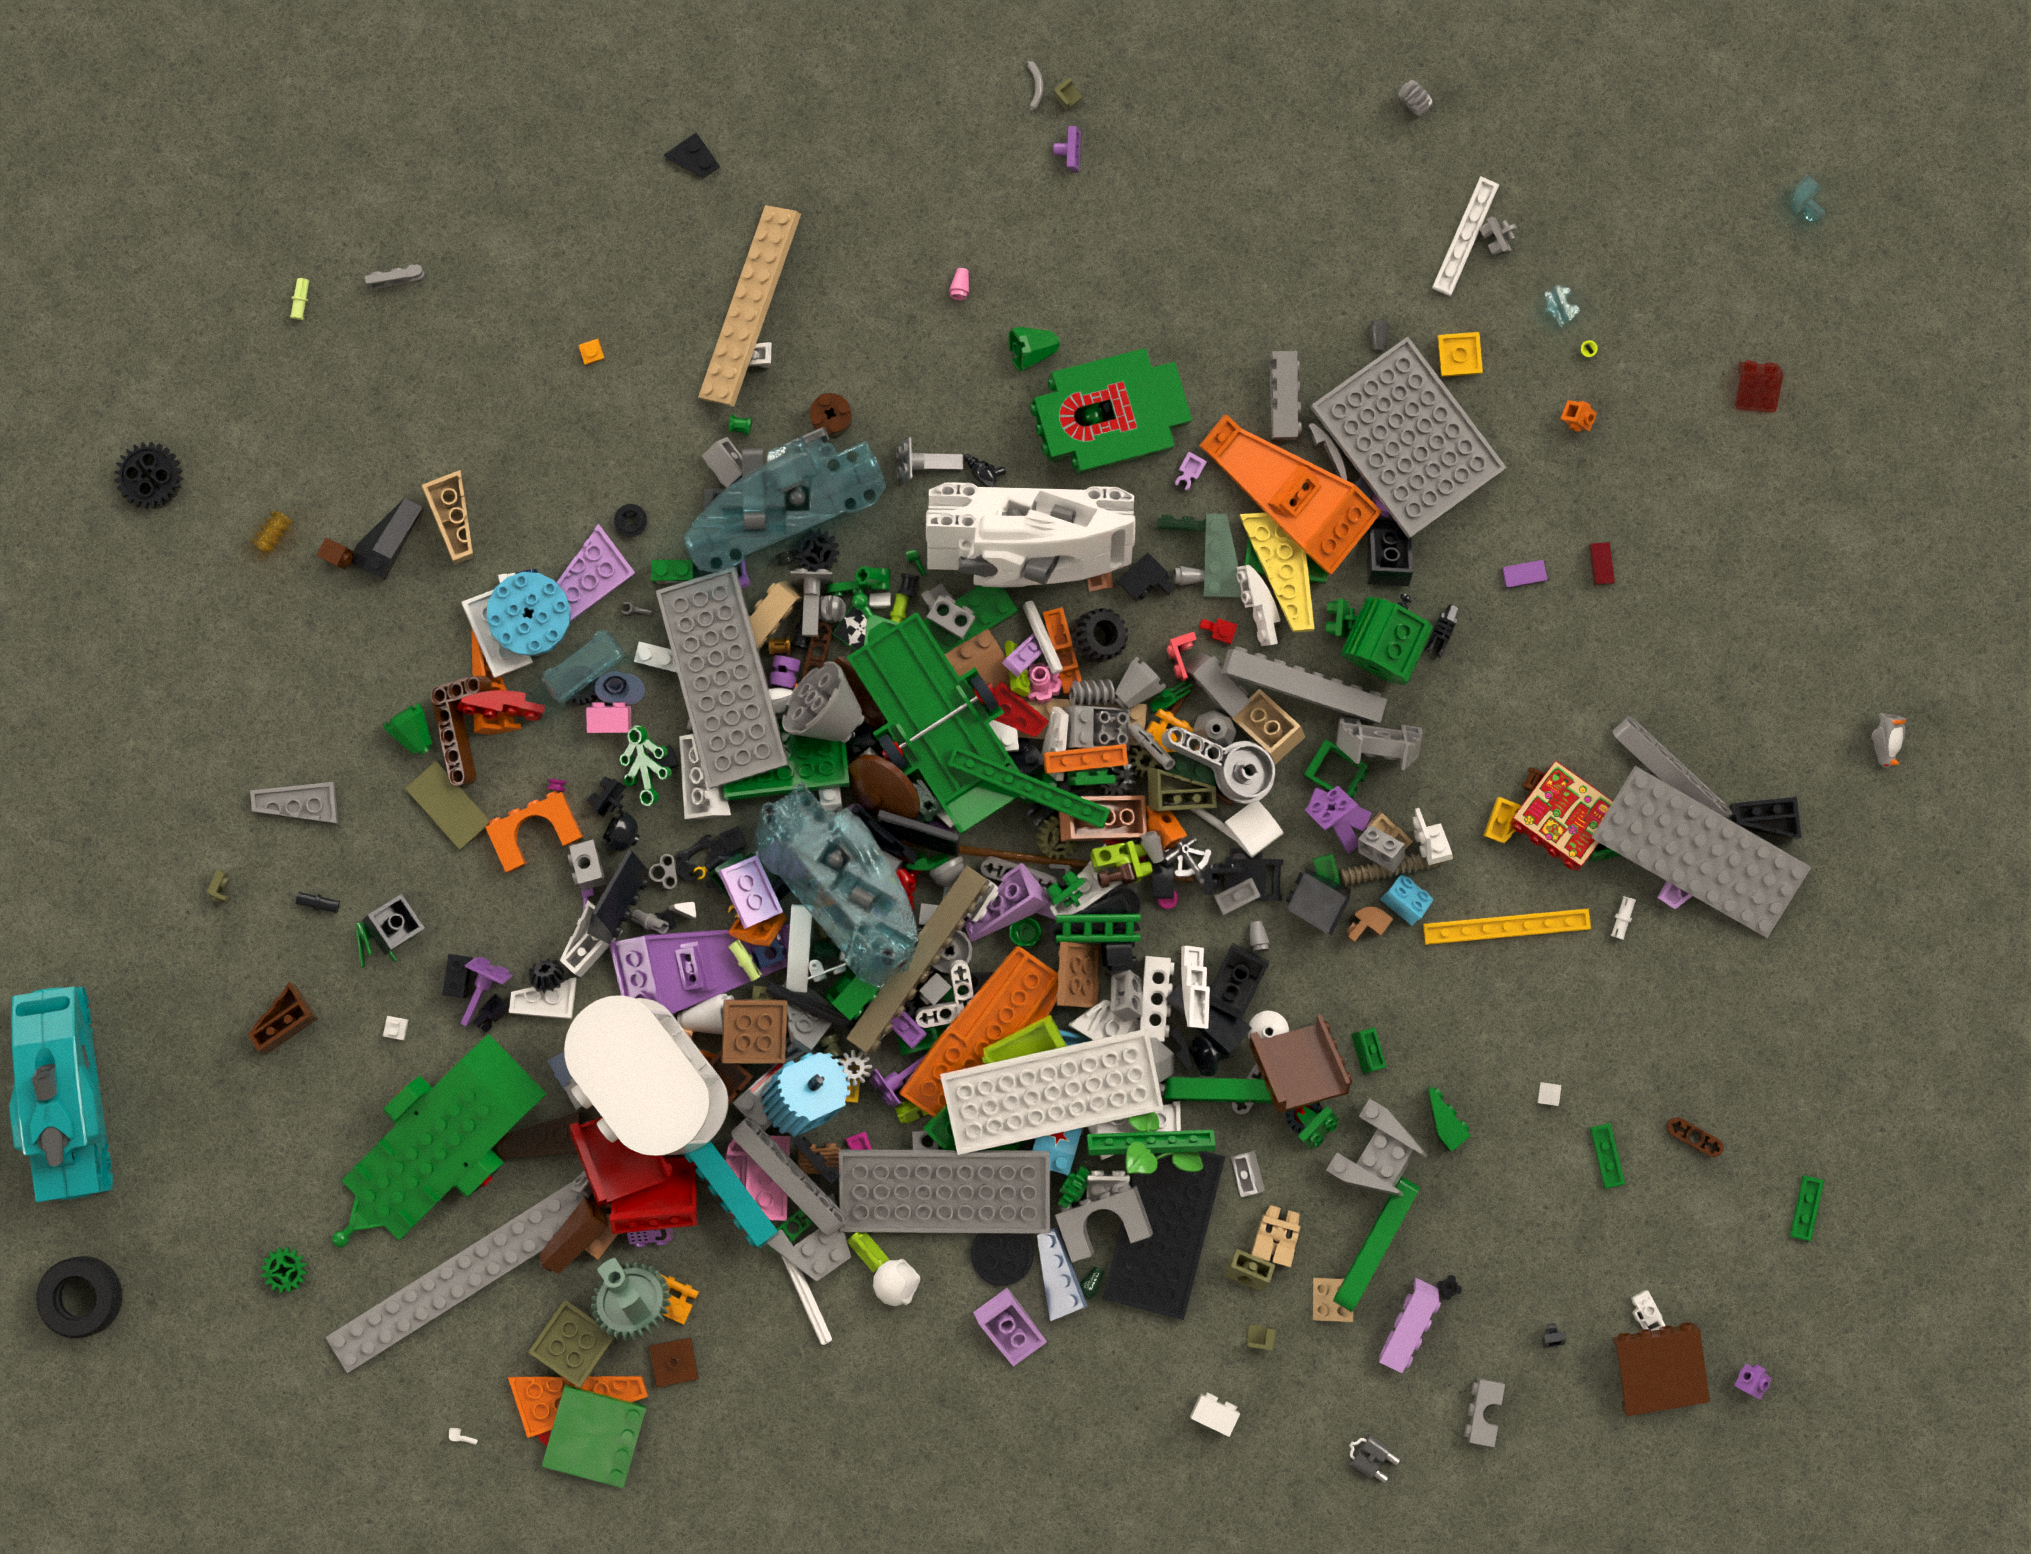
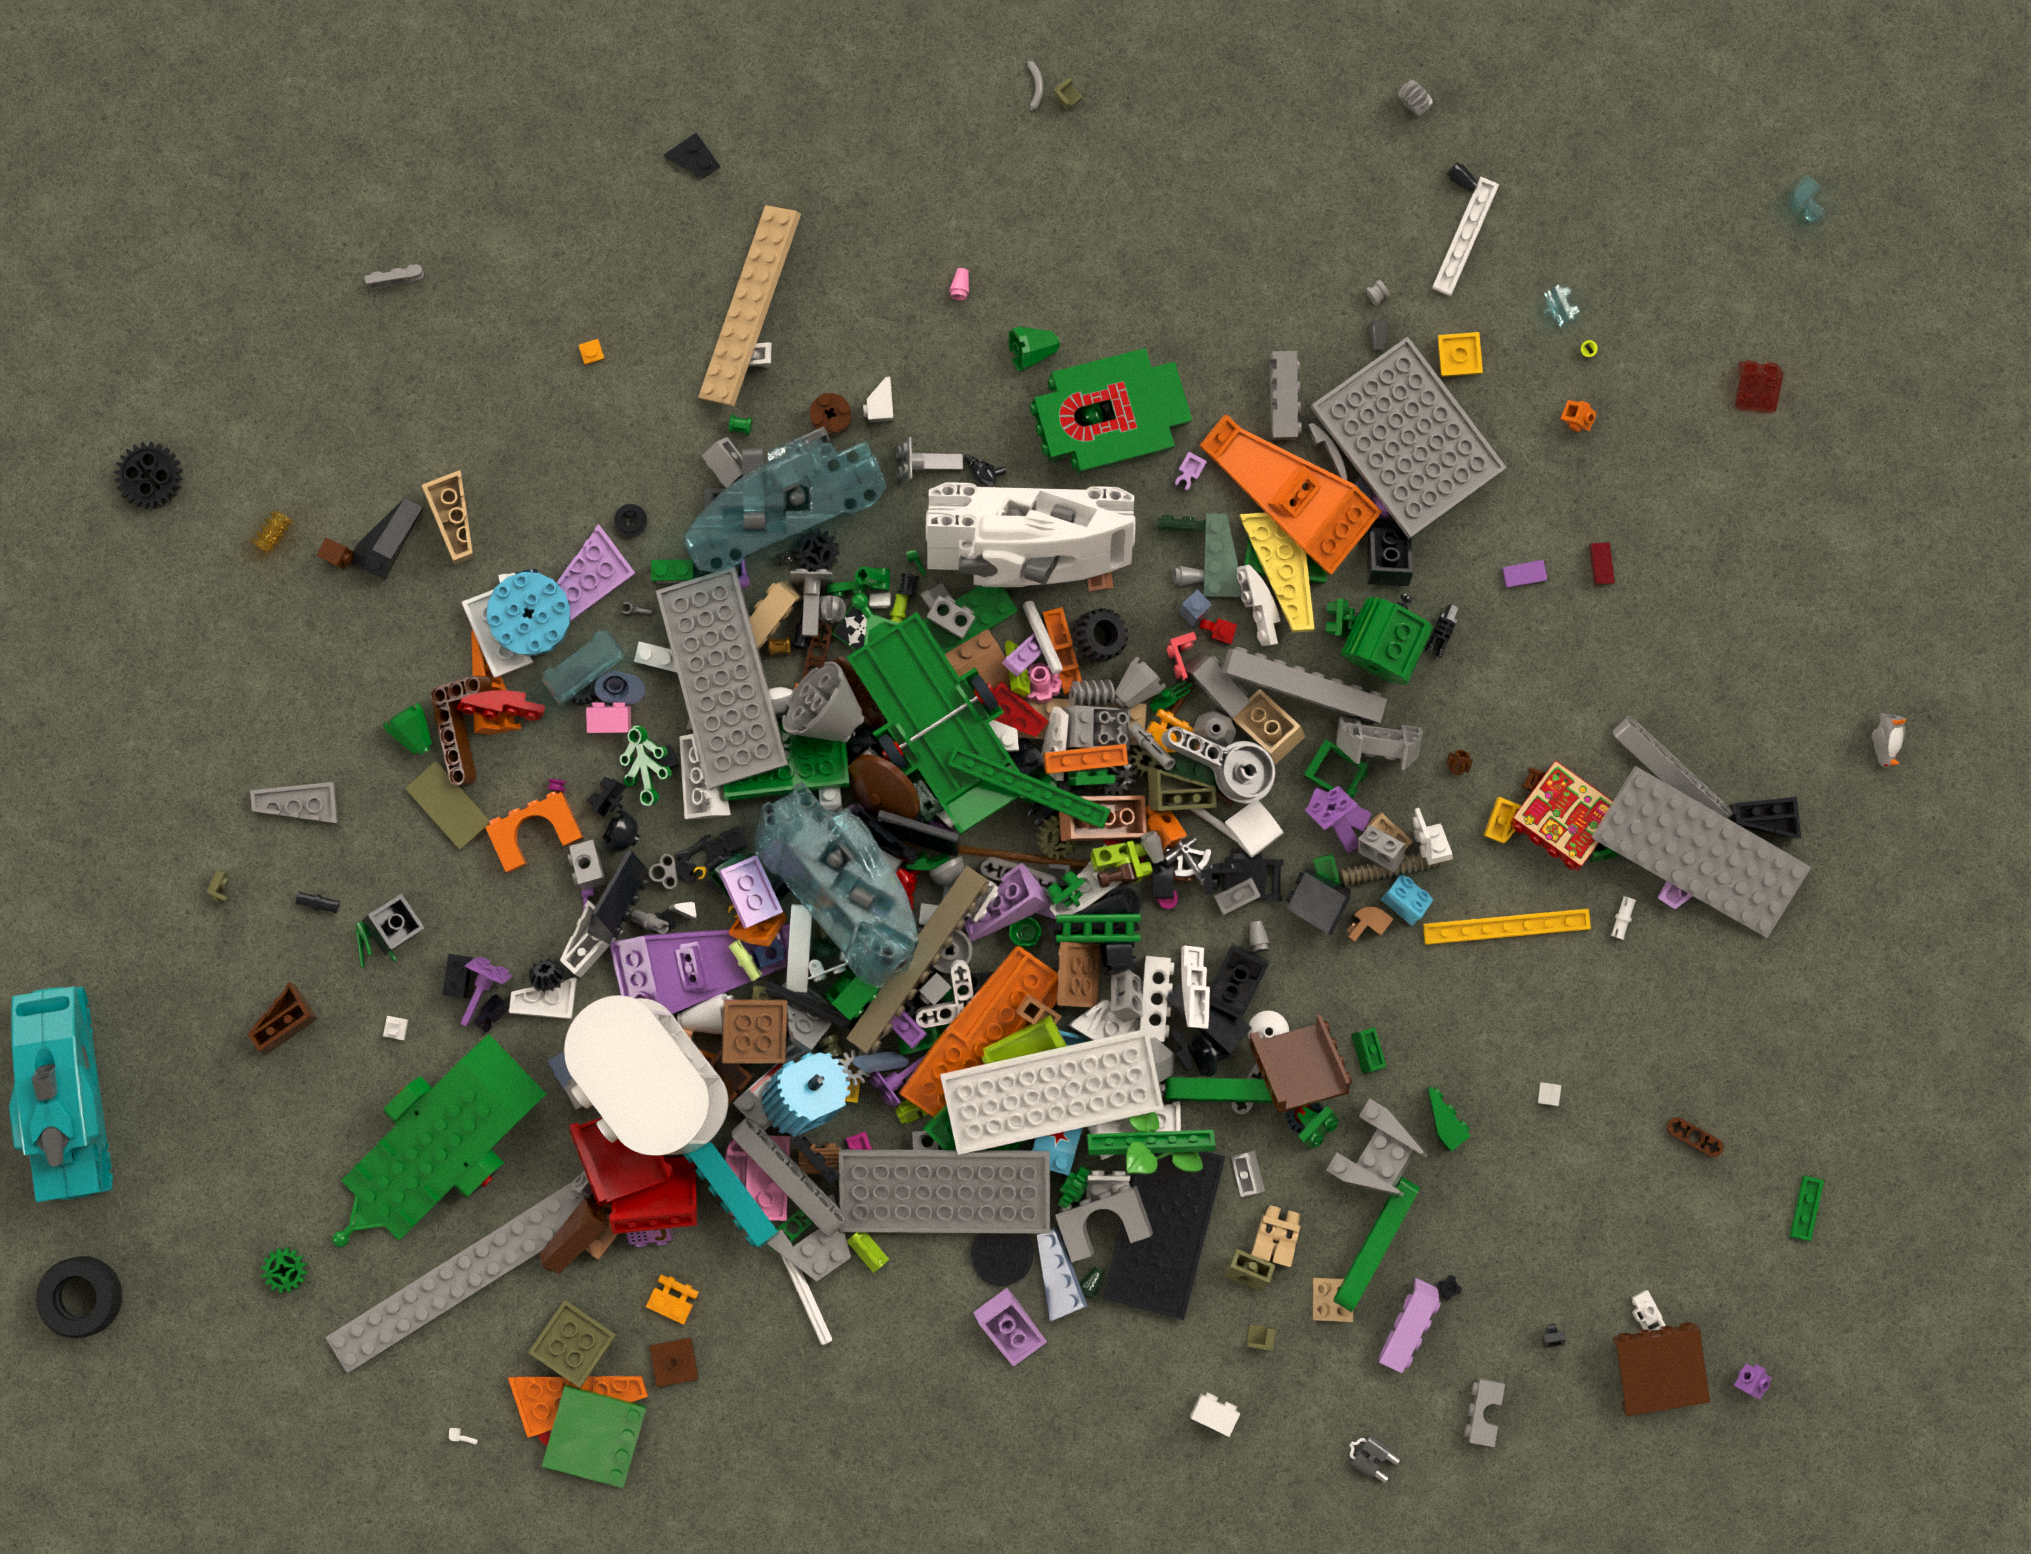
(299, 299): yellowish green axle -> none
(541, 1139): dark brown wing -> none
(629, 1299): sand green piece -> none
(781, 679): medium lavender wheel -> none
(879, 403): none -> white slope
(880, 1061): none -> sand blue tile
(895, 1282): white helmet -> none
(1035, 1010): none -> medium nougat brick
(1071, 149): medium lavender tile -> none
(1146, 574): black hinge -> none
(1195, 608): none -> sand blue brick
(1377, 292): none -> light grey wheel
(1459, 762): none -> reddish brown gear
(1462, 177): none -> black cone
(1493, 227): light grey hips -> none
(1607, 1155): green tile -> none

